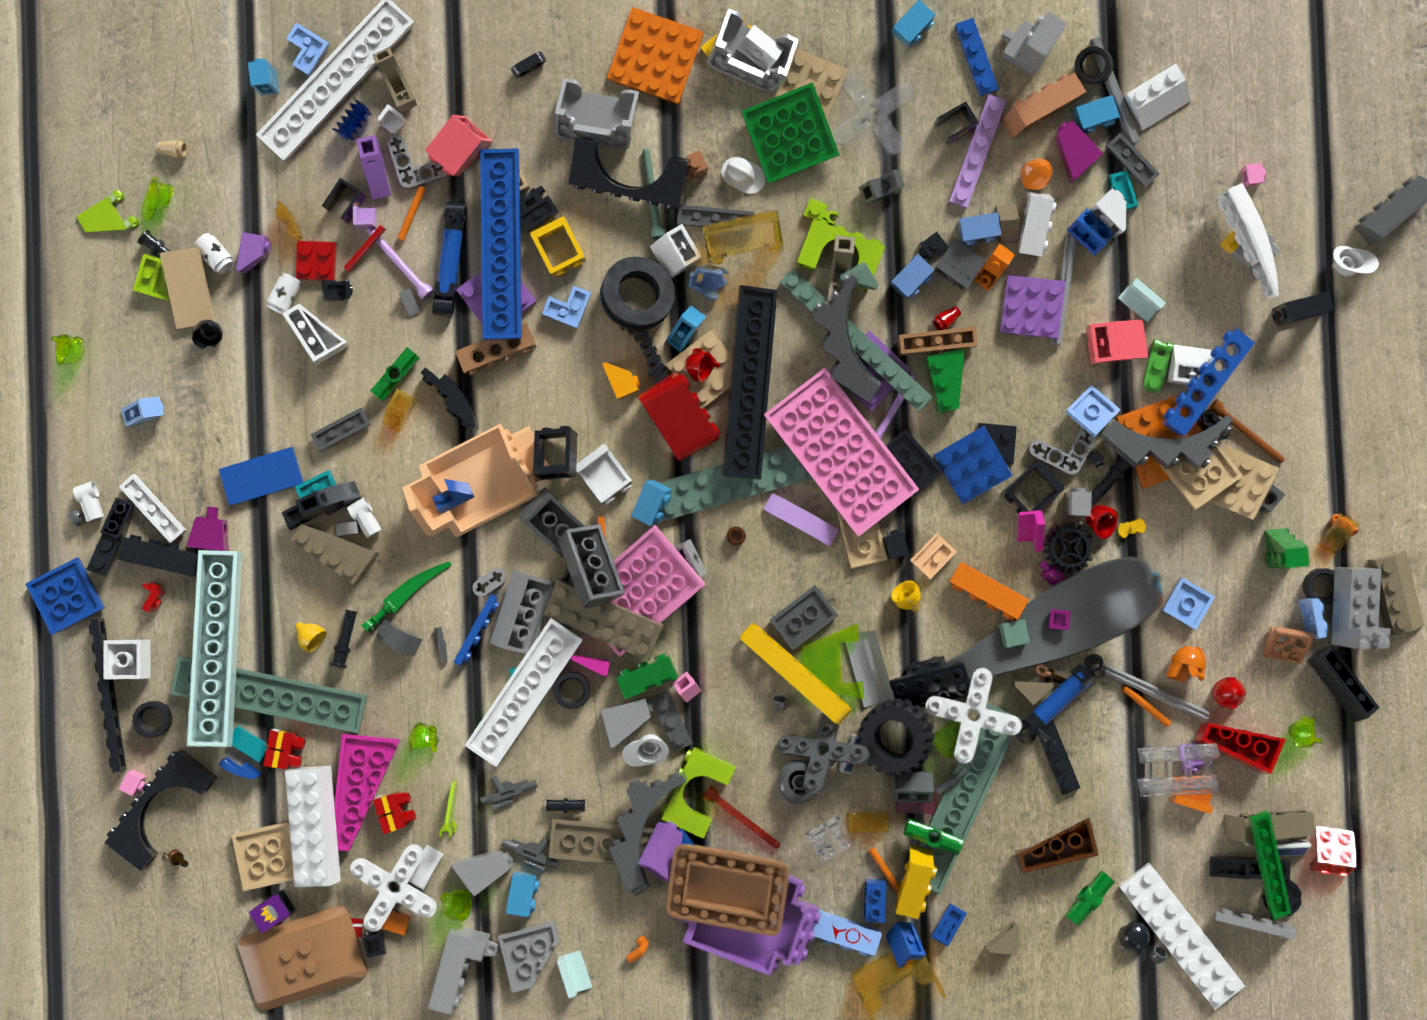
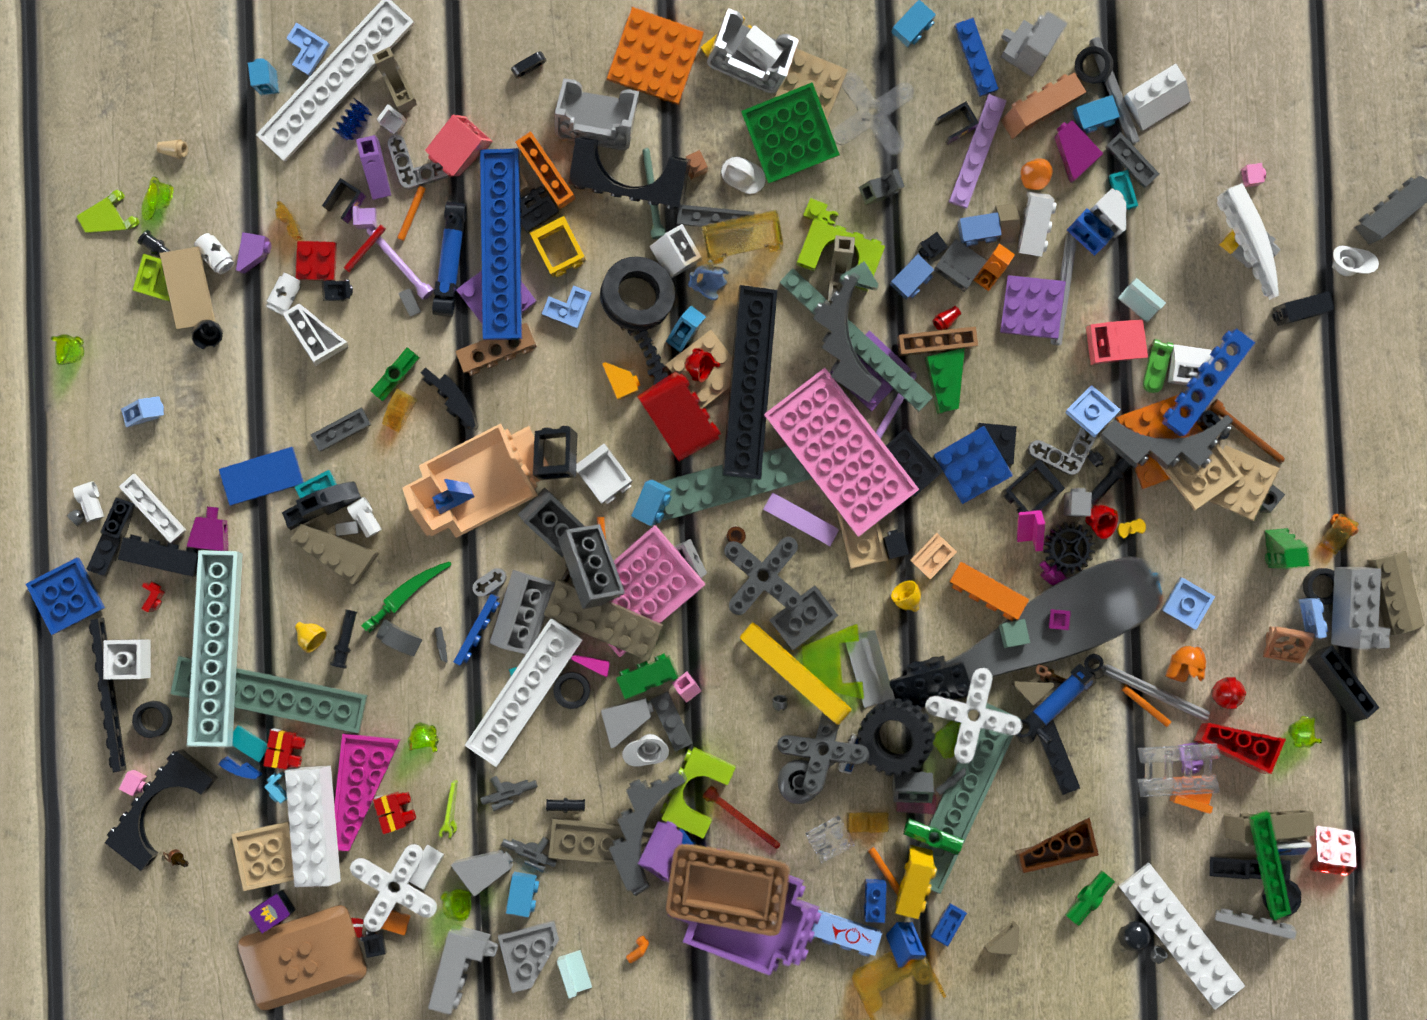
(276, 792): none -> medium azure bracket
(545, 170): none -> orange brick
(773, 585): none -> dark grey piece

